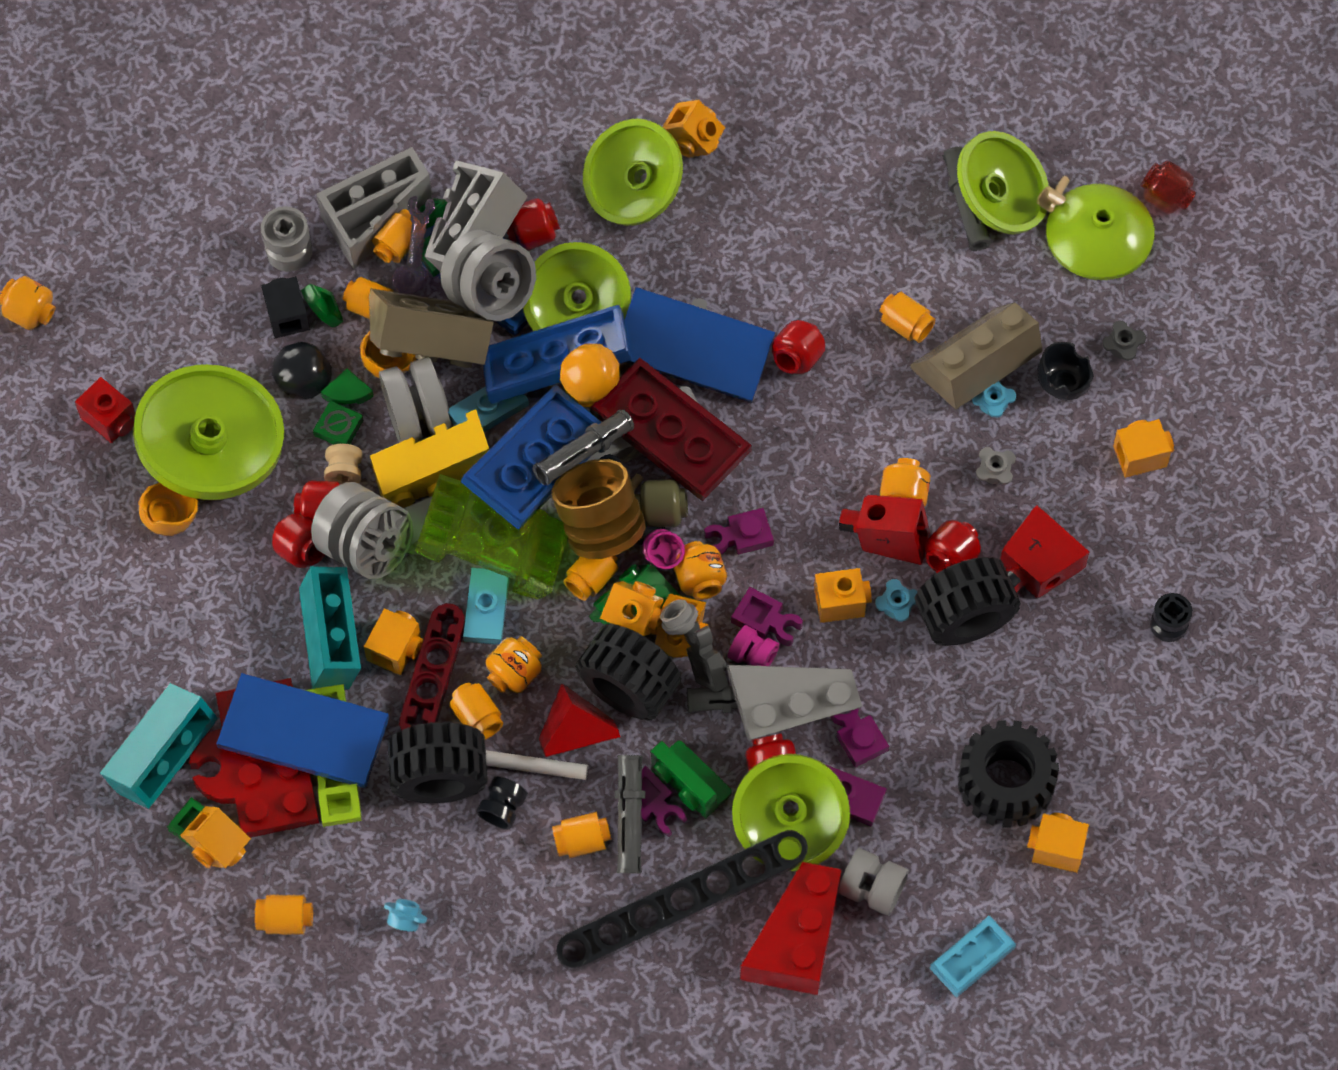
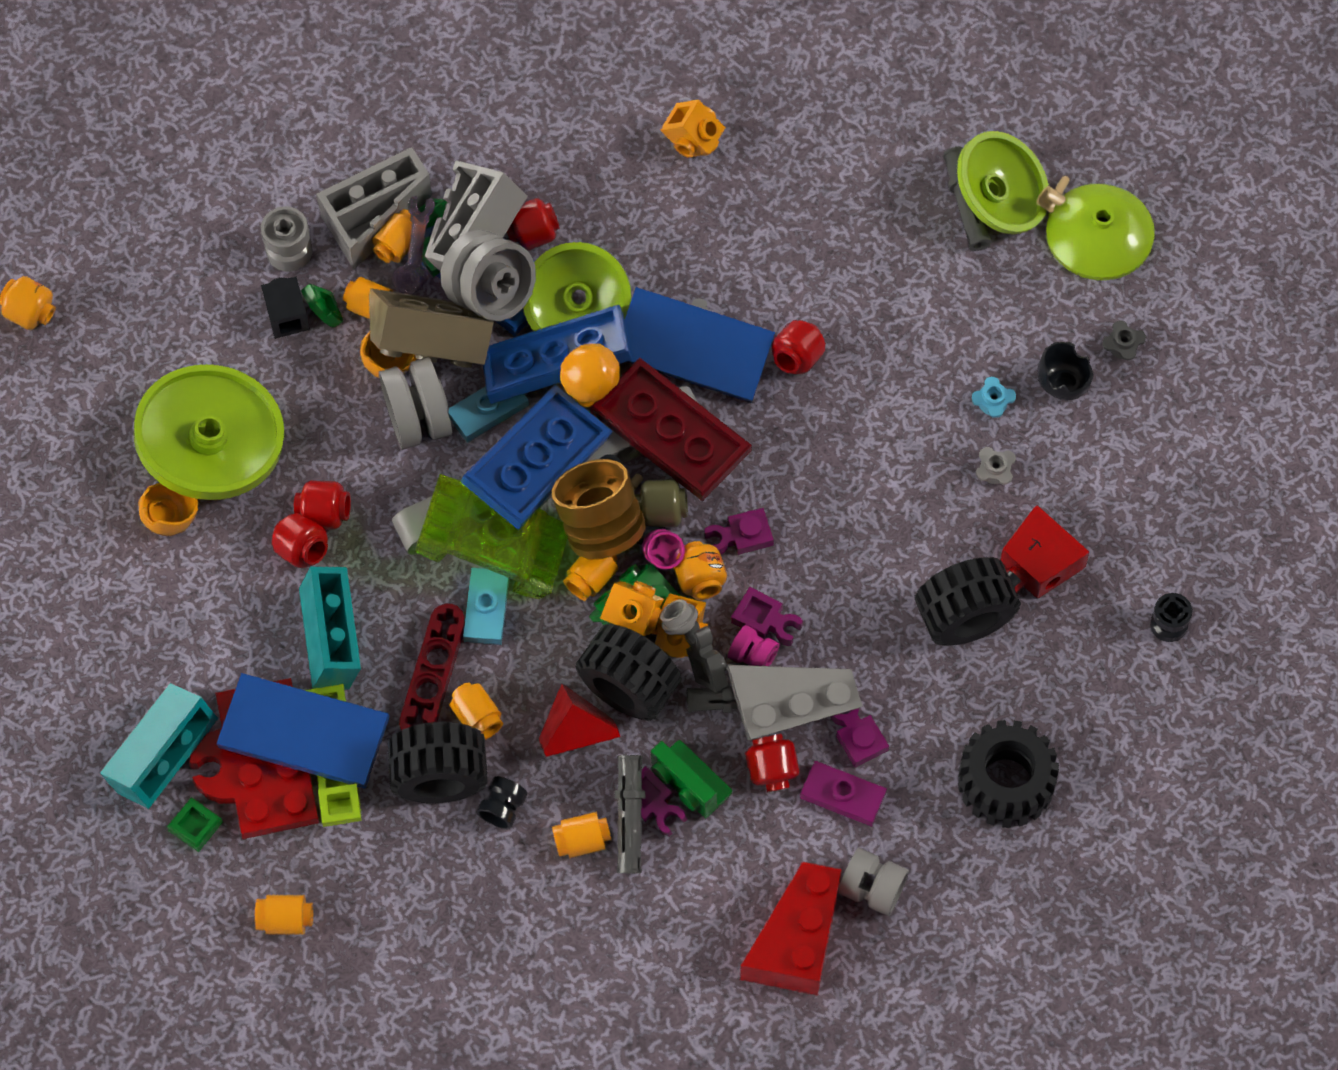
(106, 410): red brick -> none
(215, 838): light orange brick -> none
(301, 370): black hair -> none
(338, 424): green tile -> none
(343, 463): tan wheel -> none
(347, 389): green tile -> none
(362, 530): light grey wheel -> none
(393, 641): light orange brick -> none
(404, 915): medium azure plate -> none
(412, 468): yellow wedge -> none
(513, 664): light orange head -> none
(536, 765): white bar -> none
(595, 439): dark grey pin -> none
(619, 161): lime dish -> none
(694, 884): black beam -> none
(813, 786): lime dish -> none
(841, 595): light orange brick -> none
(886, 602): medium azure plate -> none
(889, 527): red torso -> none
(905, 480): light orange head -> none
(906, 317): light orange brick -> none
(952, 544): red head -> none
(972, 956): medium azure plate -> none
(980, 354): dark tan slope -> none
(1058, 841): light orange brick -> none
(1143, 447): light orange brick -> none
(1168, 187): clear red head -> none

